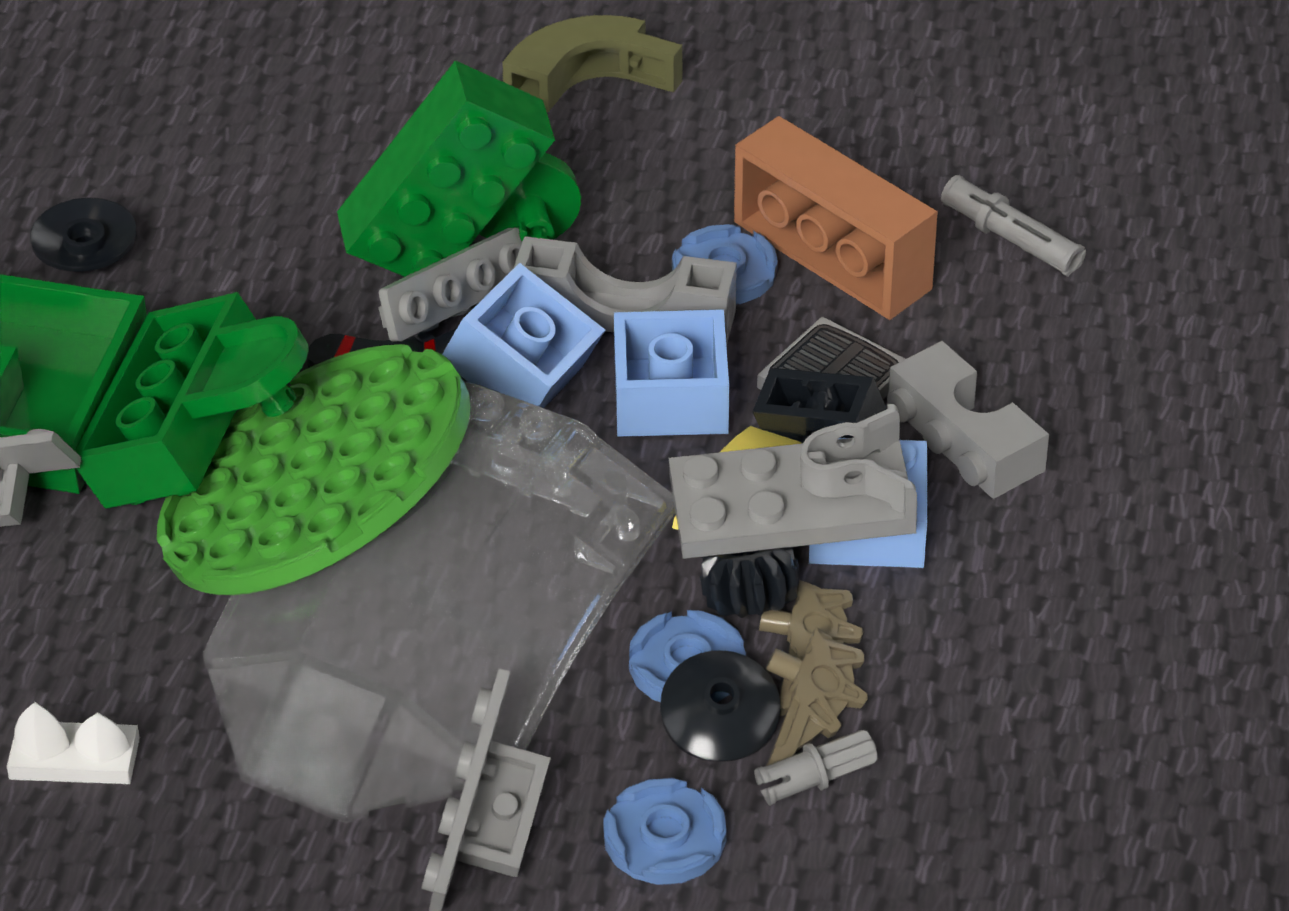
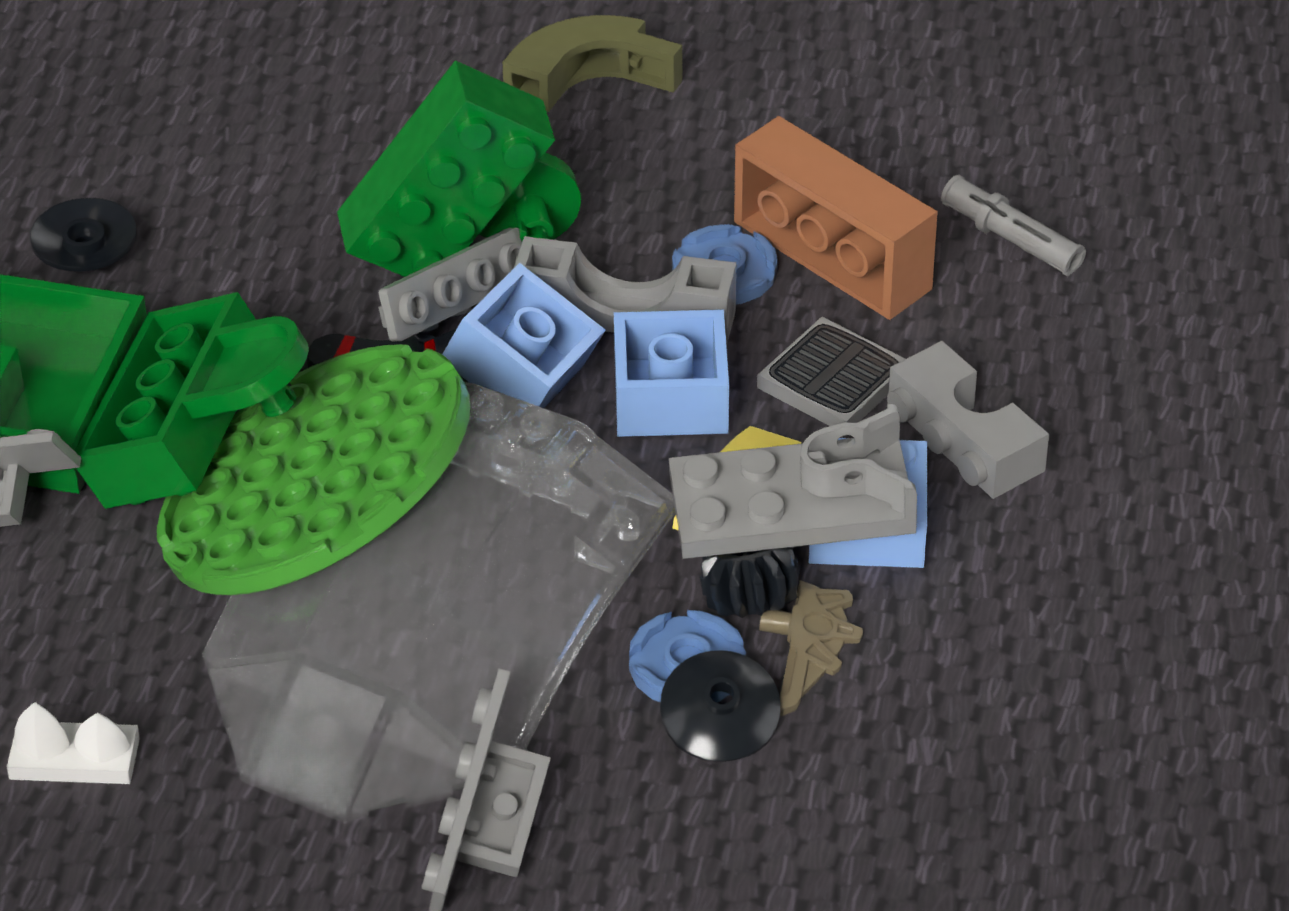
(671, 847): medium blue tile -> none
(806, 401): black brick -> none
(817, 766): light grey axle -> none
(819, 690): dark tan piece -> none

